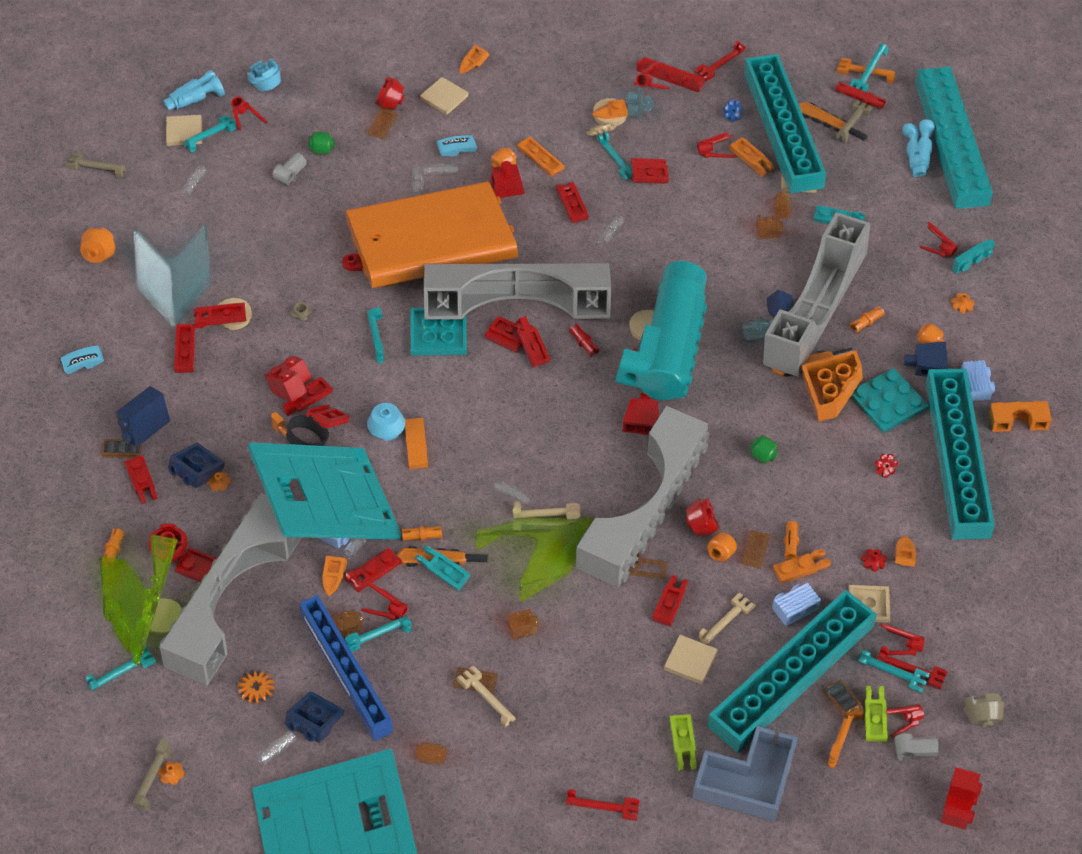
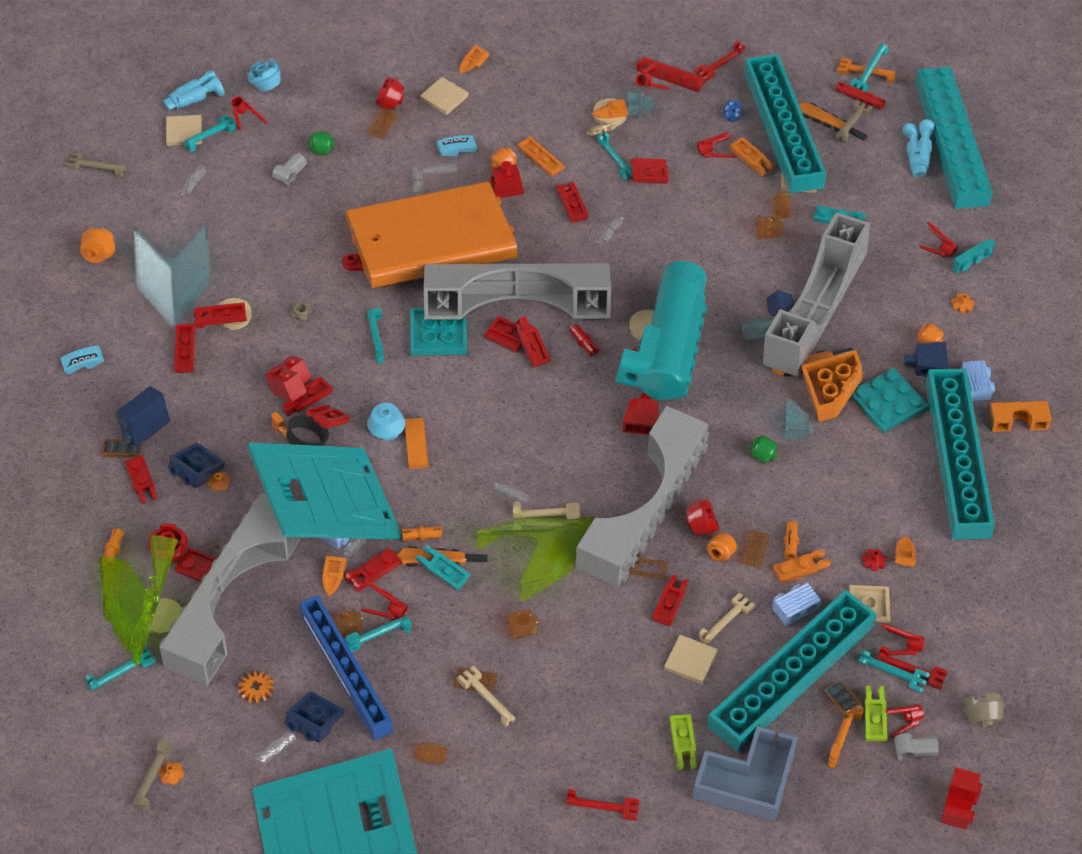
(796, 422): none -> clear light blue slope
(867, 319): orange pin -> none
(885, 465): red plant -> none

